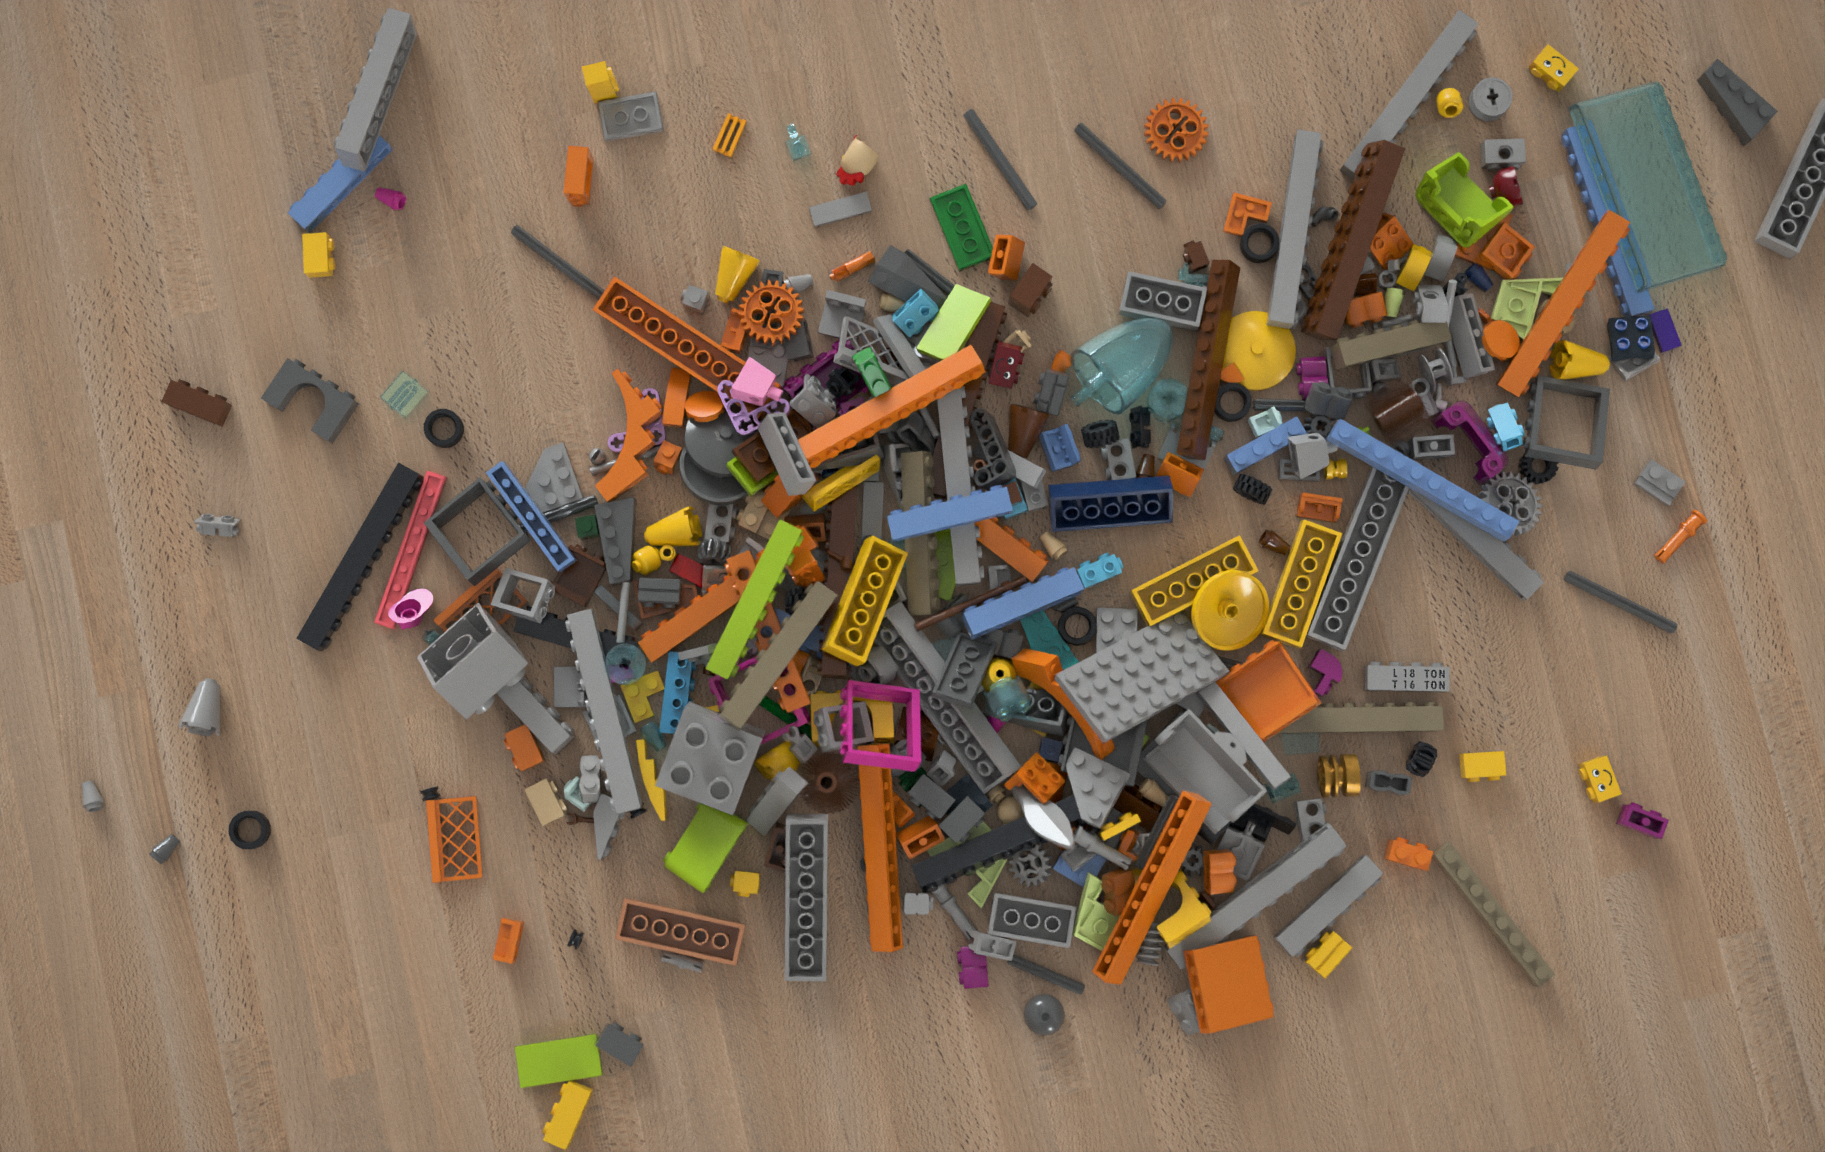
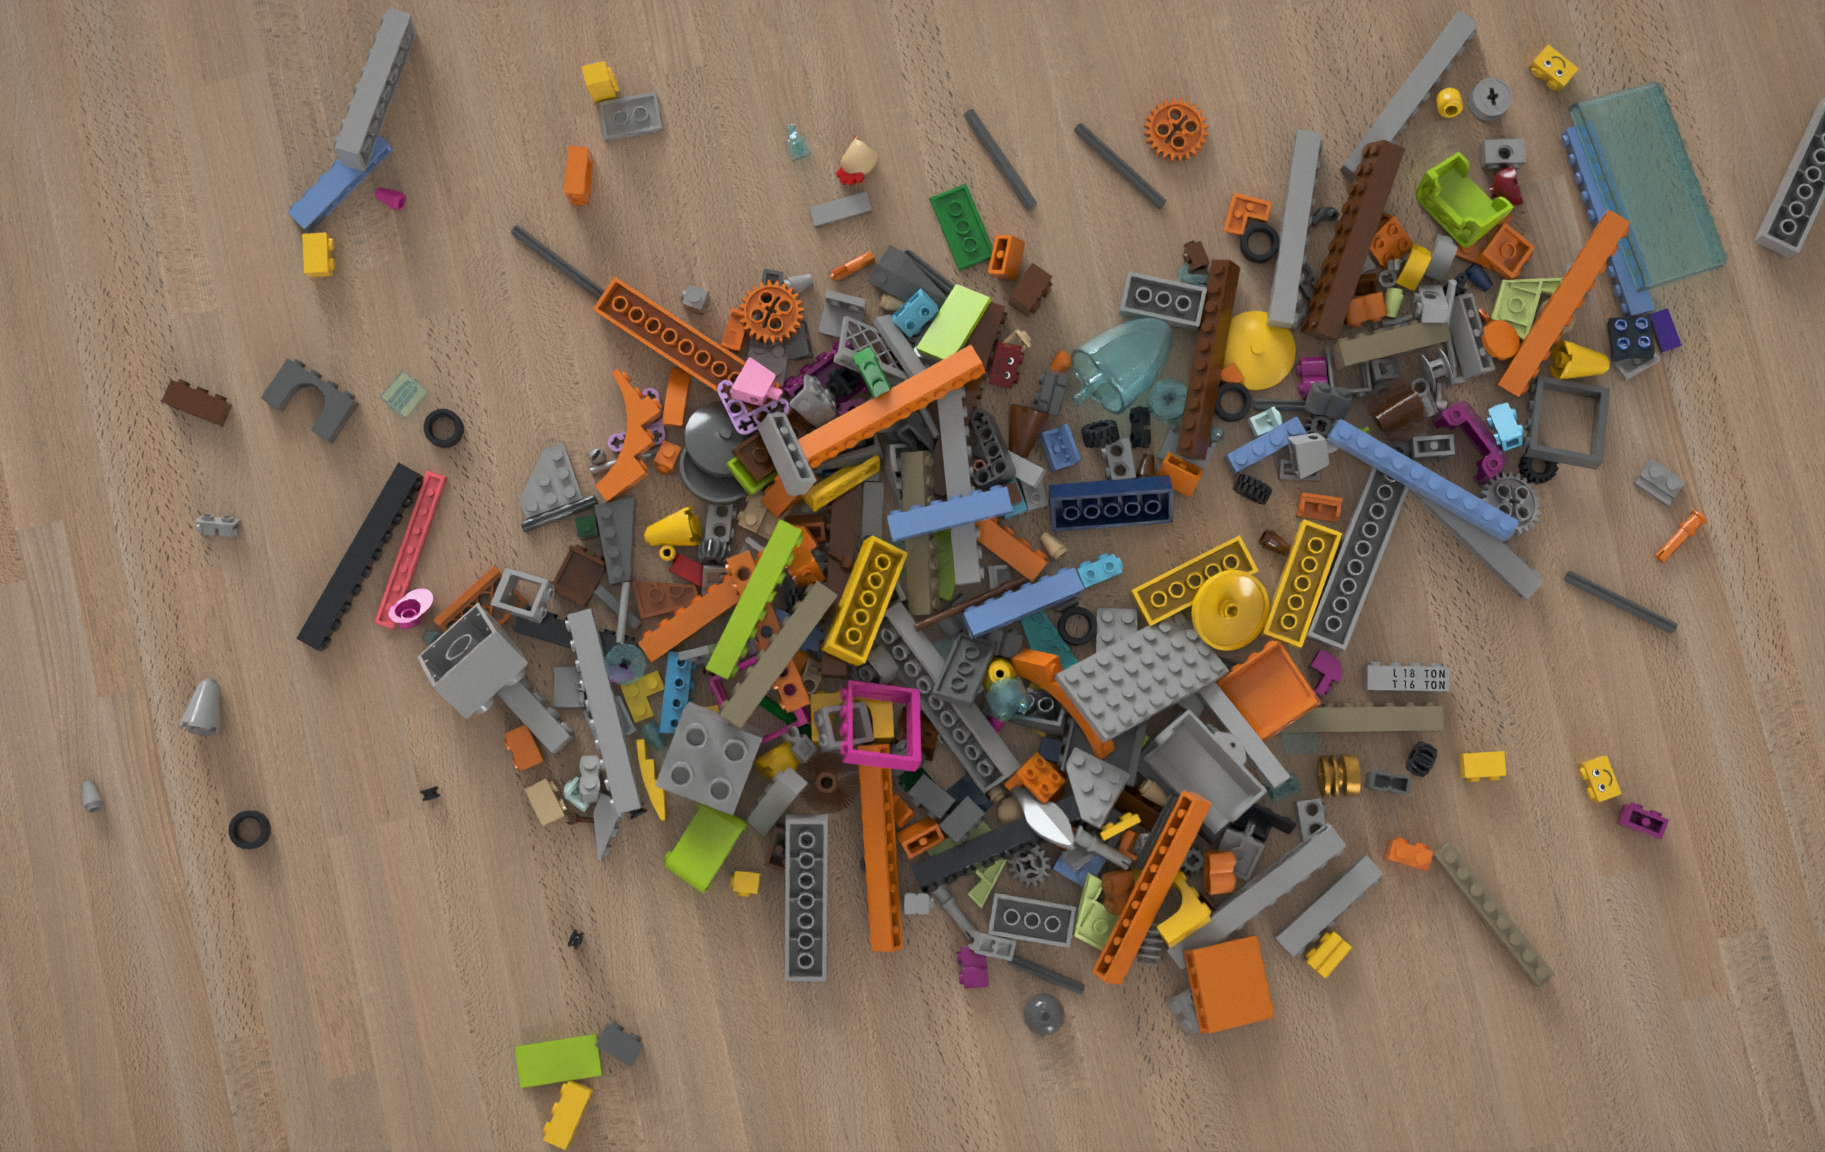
(164, 849): dark grey cone -> none
(436, 835): orange fence -> none
(457, 505): dark grey window -> none
(508, 940): orange hinge -> none
(531, 516): medium blue brick -> none
(646, 560): yellow head -> none
(659, 591): dark grey brick -> none
(680, 931): nougat brick -> none
(683, 961): light grey pin -> none
(704, 406): orange tile -> none
(722, 132): light orange tile -> none
(733, 273): yellow cone -> none
(942, 768): light grey brick -> none
(1336, 469): yellow wheel -> none
(1736, 101): dark grey wedge -> none

